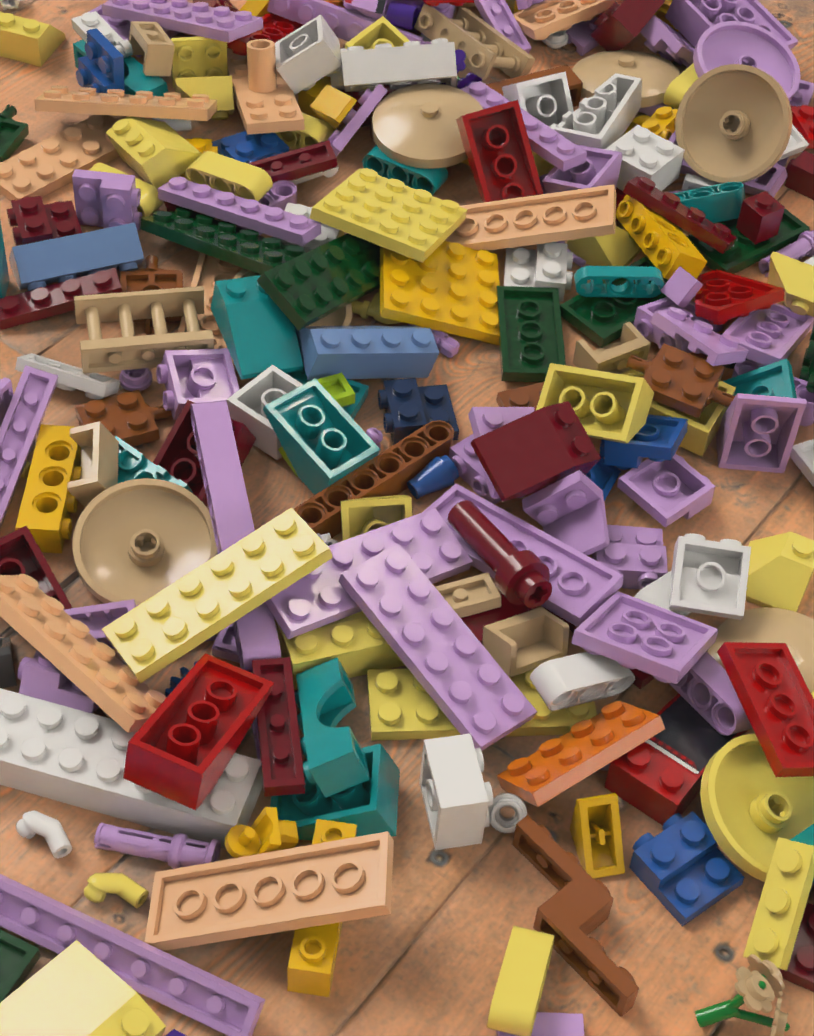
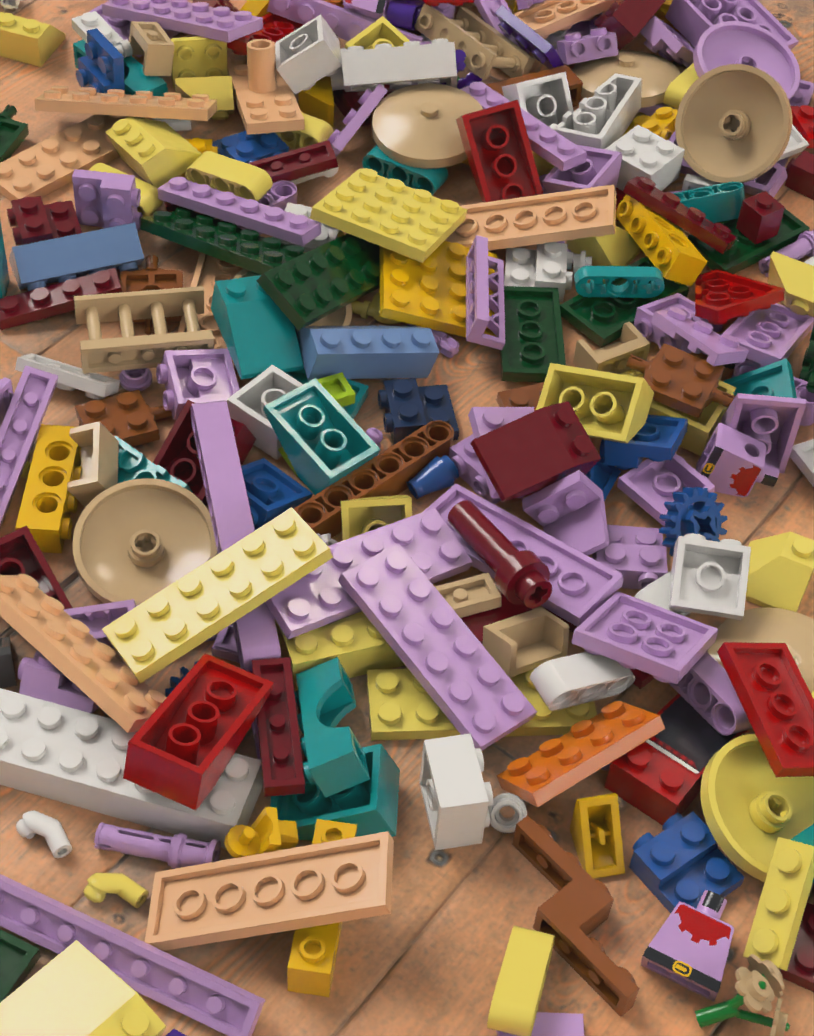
(270, 491): none -> blue plate
(332, 105): yellow slope -> none
(478, 298): none -> lavender fence
(528, 38): none -> wing
(581, 260): none -> white plate
(588, 47): none -> lavender plate
(681, 287): lavender tile -> none
(692, 946): none -> torso
(696, 518): none -> blue gear
(735, 462): none -> lavender torso

